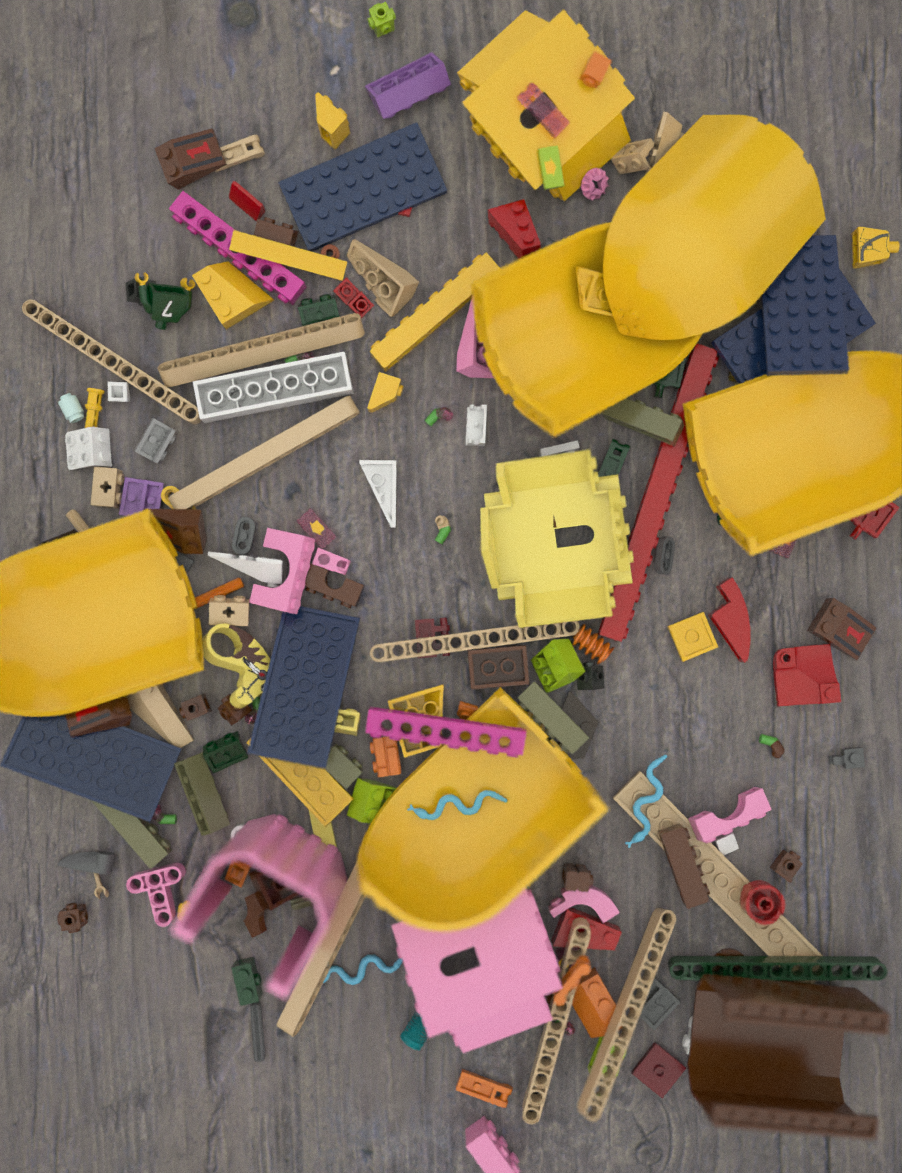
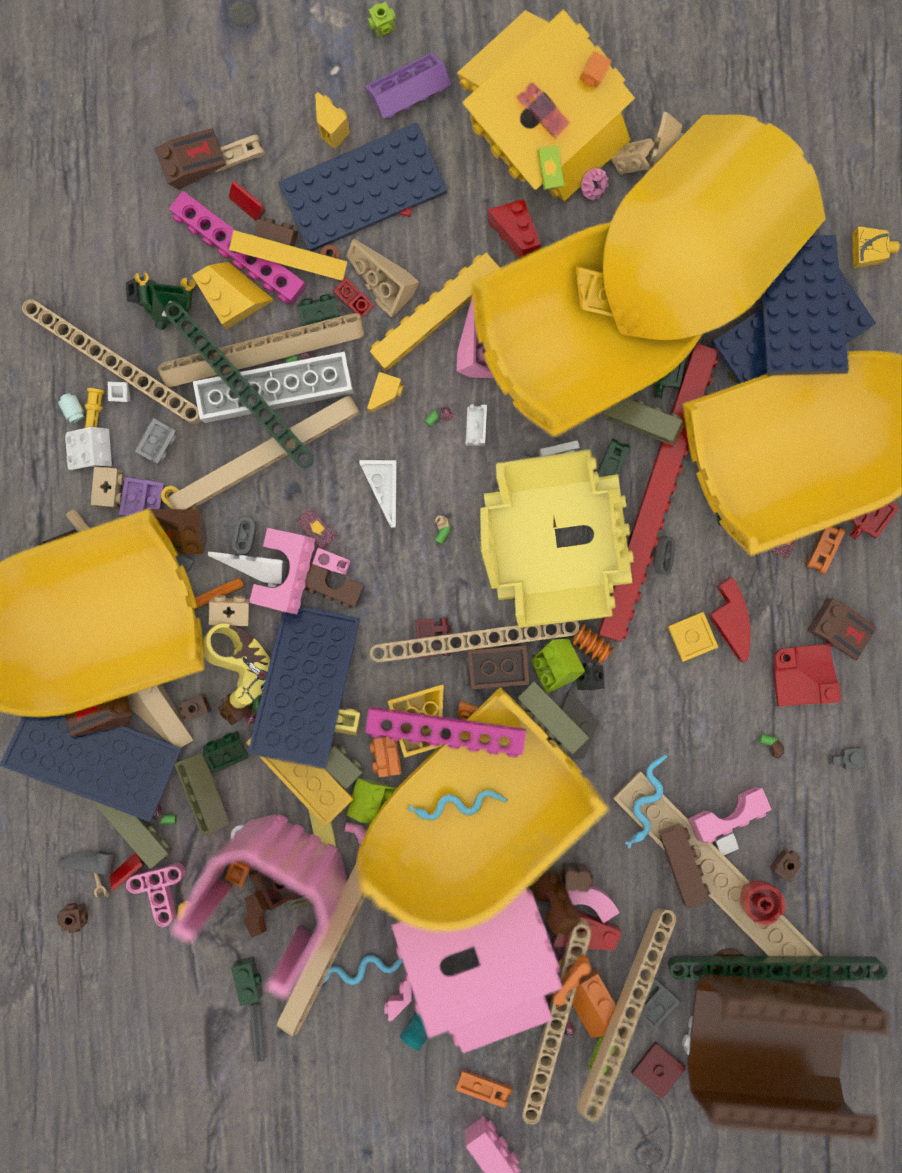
(125, 870): none -> red slope
(233, 378): none -> dark green beam
(358, 829): none -> bright pink arm
(397, 1003): none -> bright pink slope
(563, 914): none -> reddish brown arch
(825, 548): none -> orange plate

